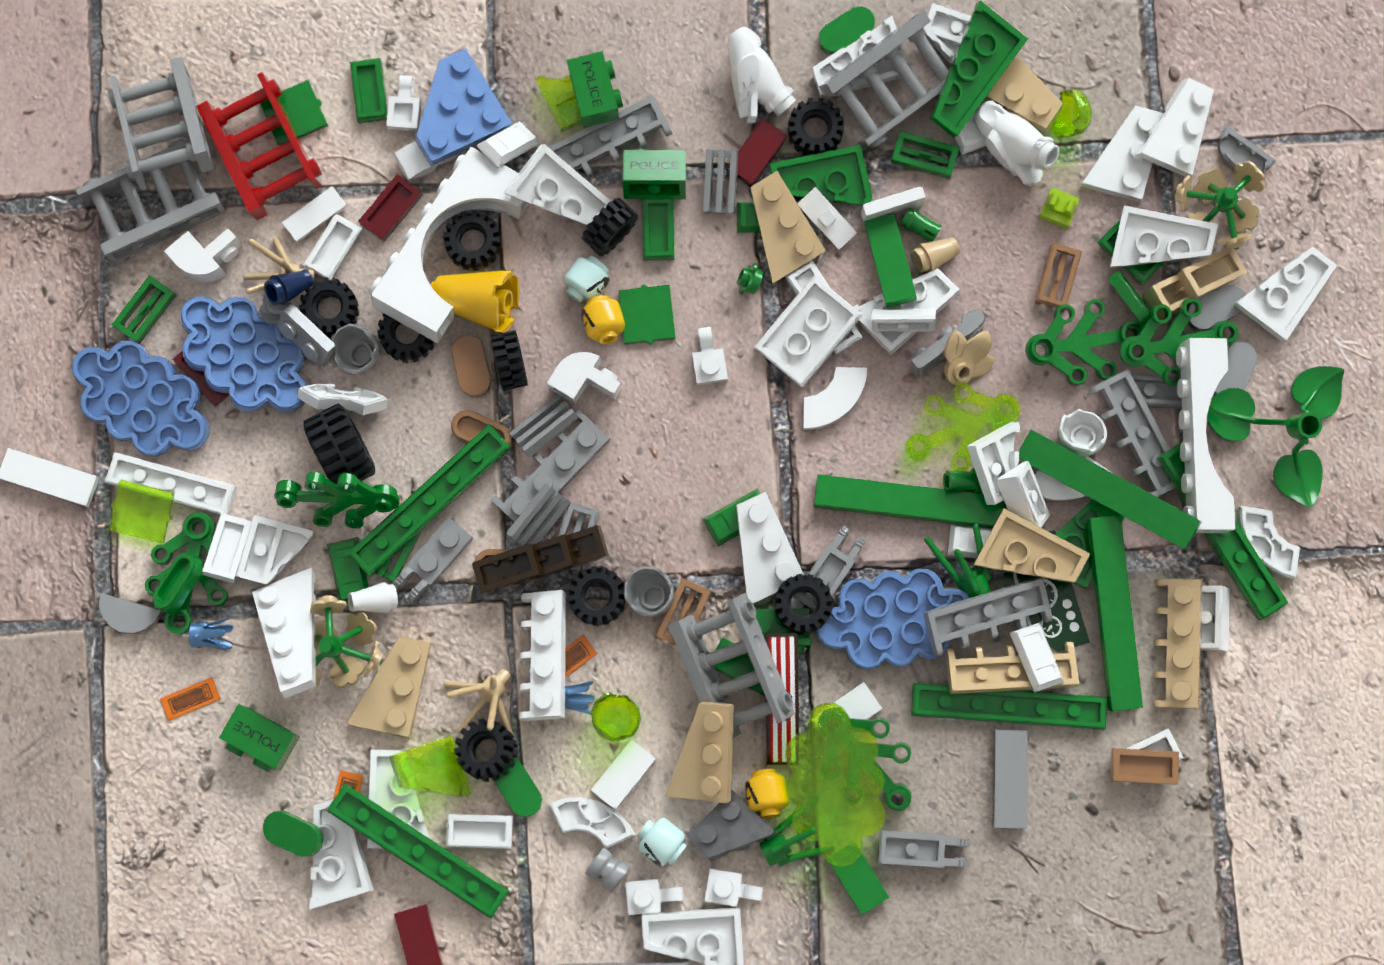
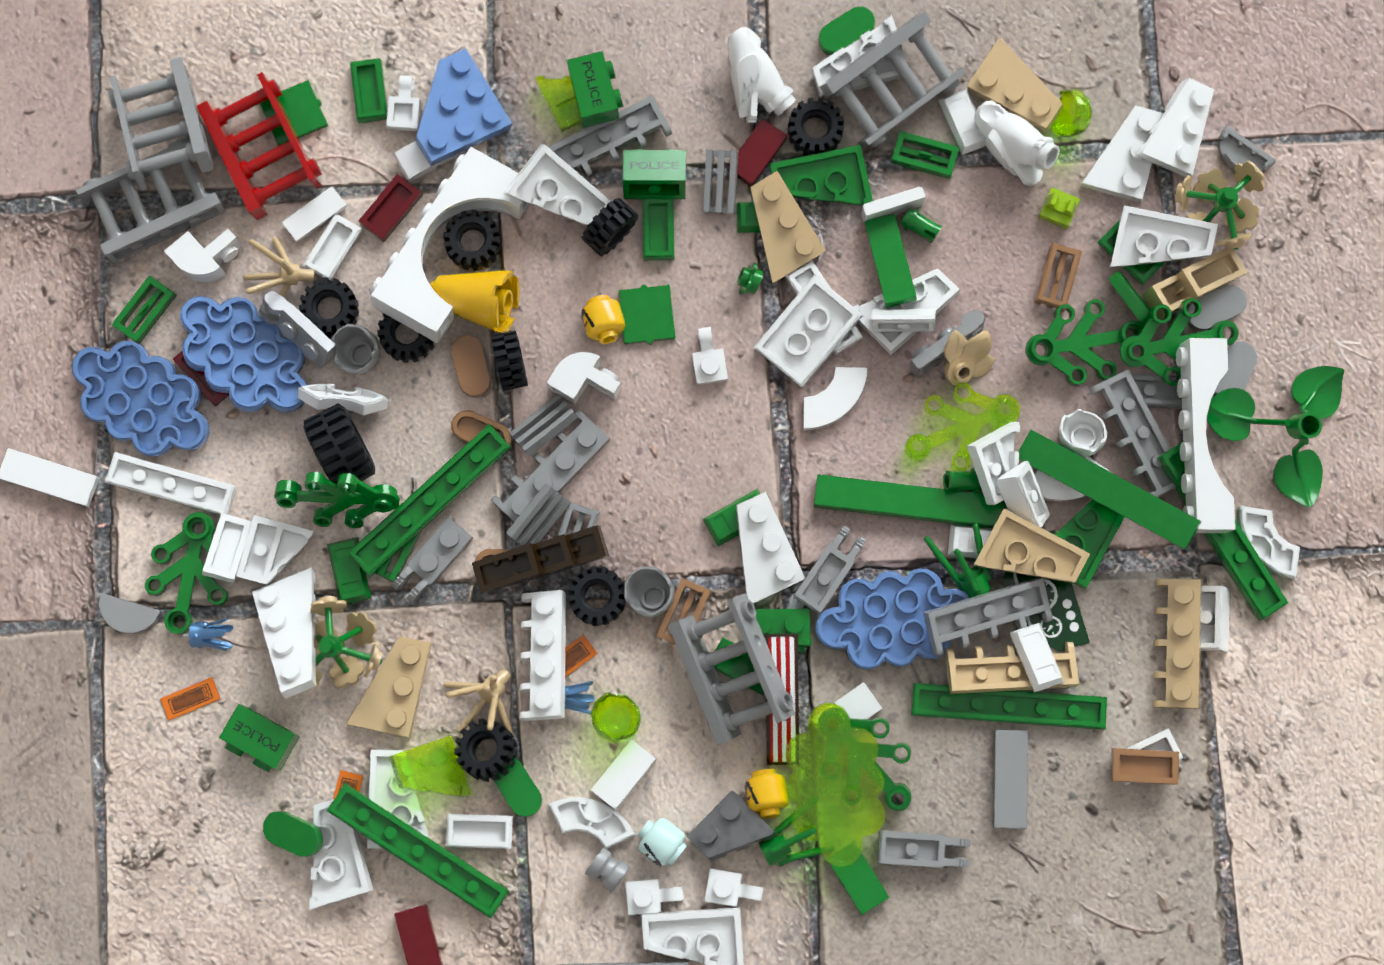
(141, 511): clear neon green piece -> none
(177, 583): green tile -> none
(286, 286): dark blue cone -> none
(376, 599): white cone -> none
(508, 144): white tile -> none
(586, 279): light aqua head -> none
(706, 757): tan wing -> none
(808, 584): black tyre -> none
(827, 218): white piece -> none
(934, 254): tan cone -> none
(946, 30): white wing -> none
(979, 63): green wing -> none
(1114, 613): green tile -> none
(1288, 293): white wing -> none

